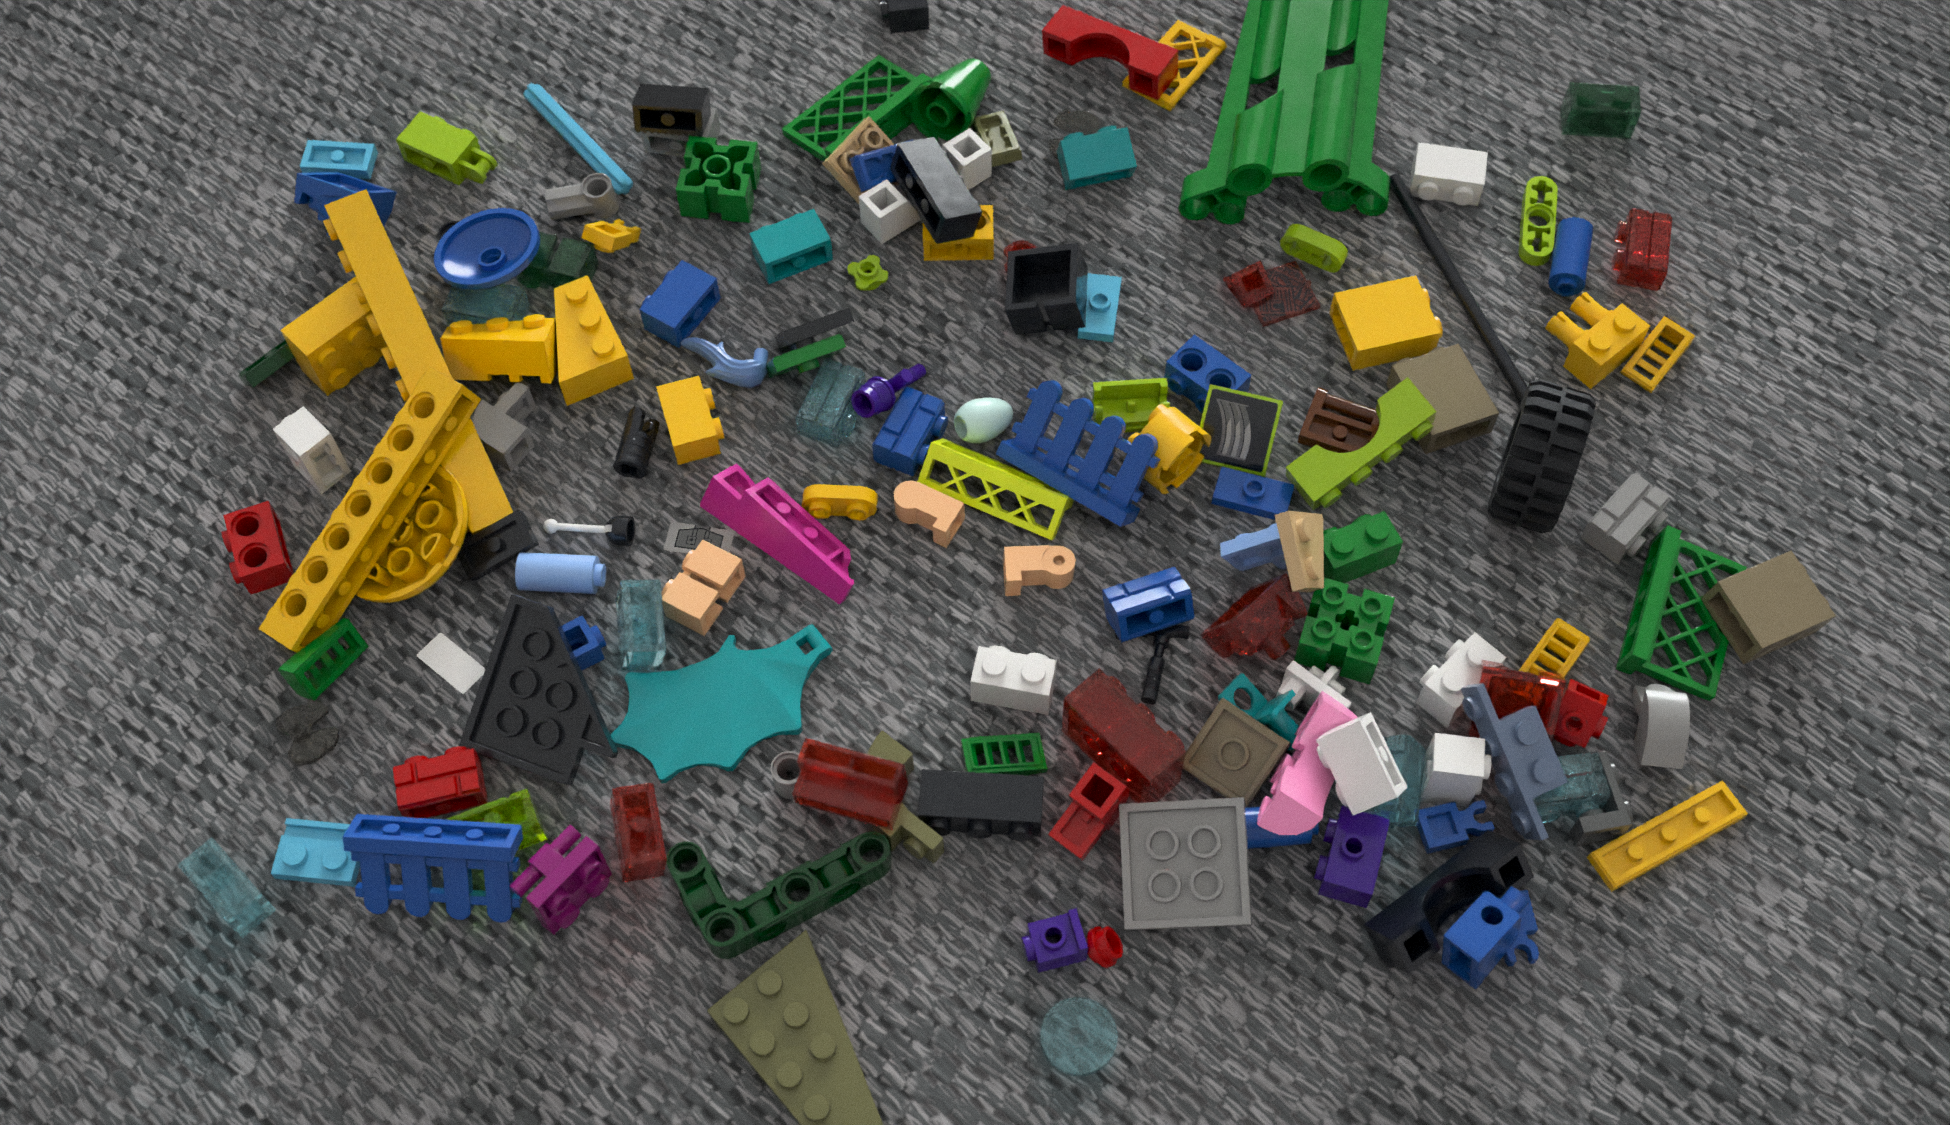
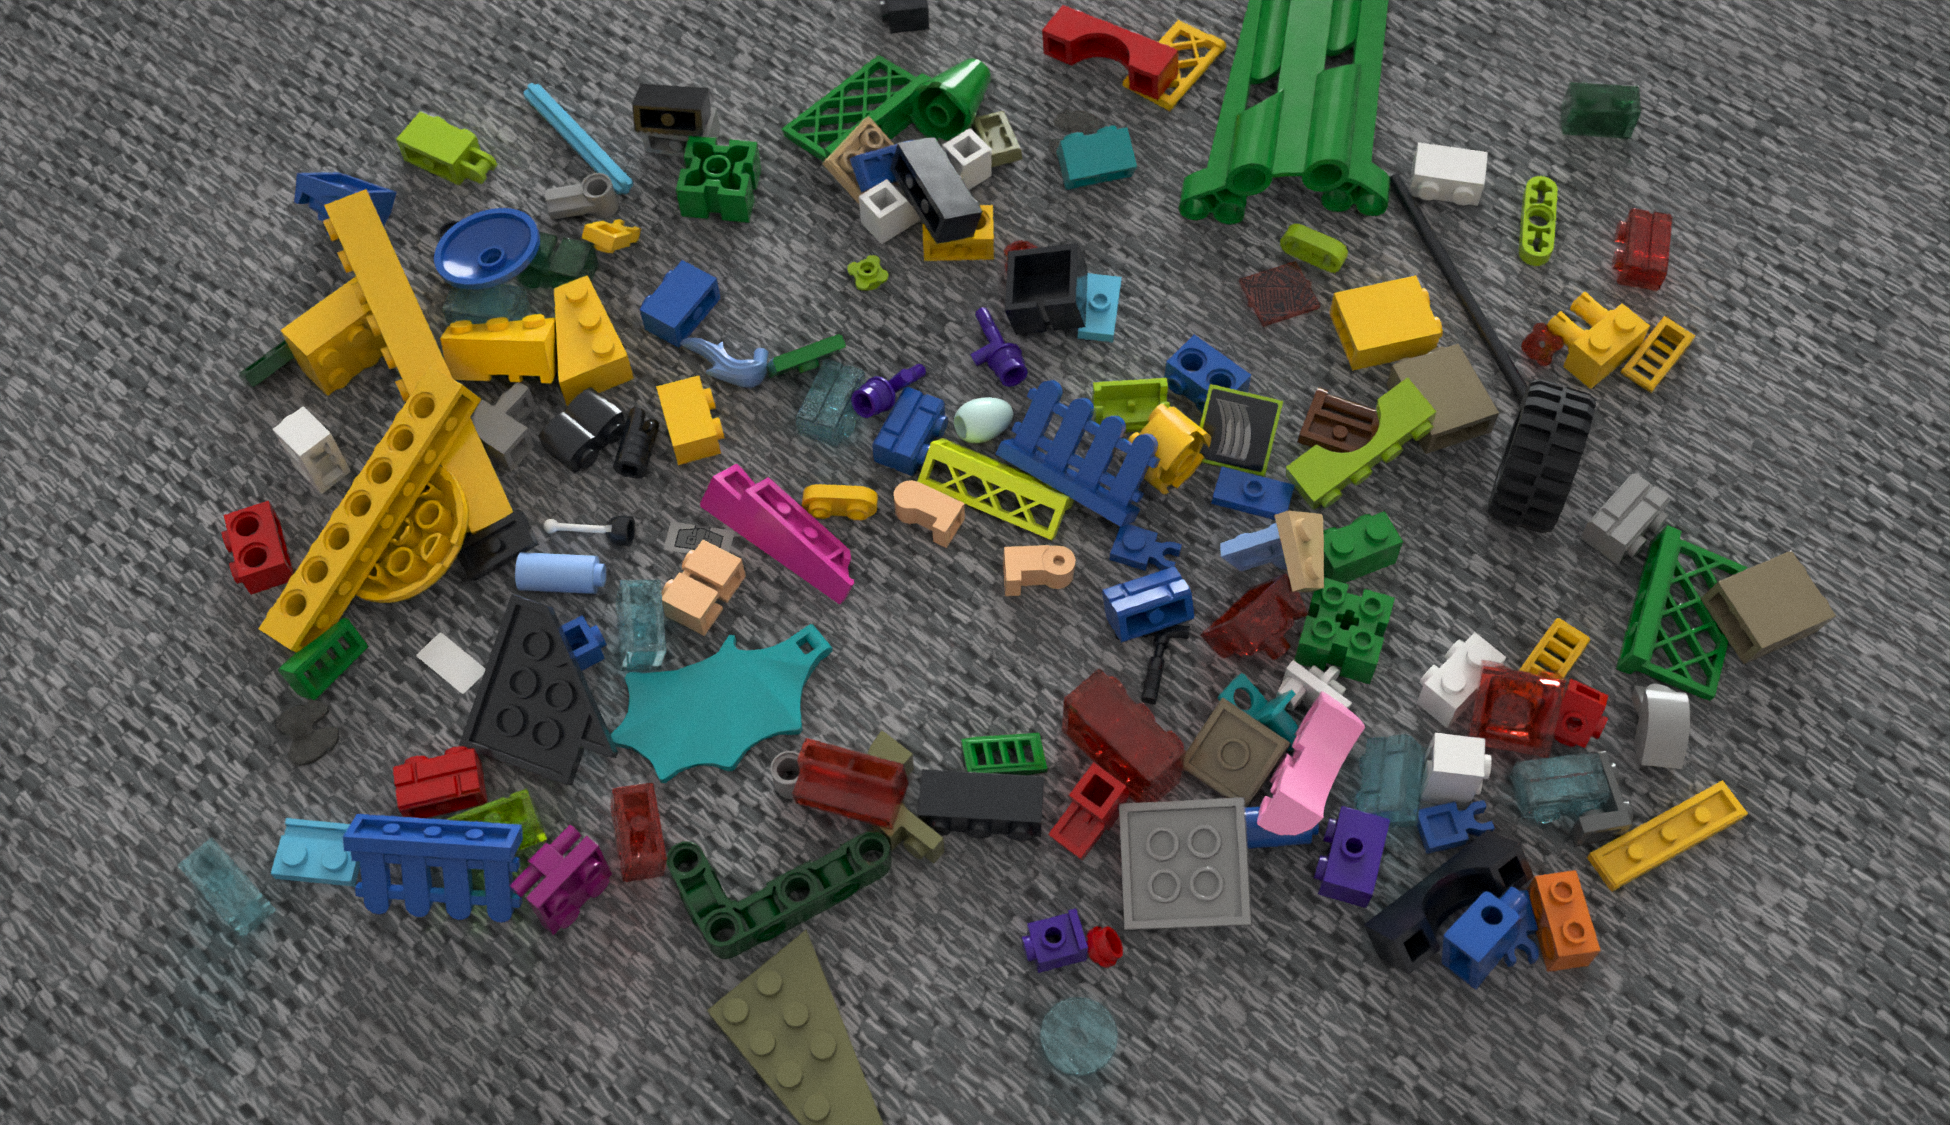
(342, 157): medium azure plate -> none
(582, 430): none -> black brick
(791, 246): teal brick -> none
(804, 334): black wing -> none
(1001, 357): none -> dark purple piece
(1013, 679): white brick -> none
(1139, 547): none -> blue plate
(1249, 284): clear red slope -> none
(1360, 764): white brick -> none
(1520, 756): sand blue bracket -> none
(1532, 347): none -> clear red plate
(1562, 921): none -> orange brick
(1570, 256): blue brick -> none

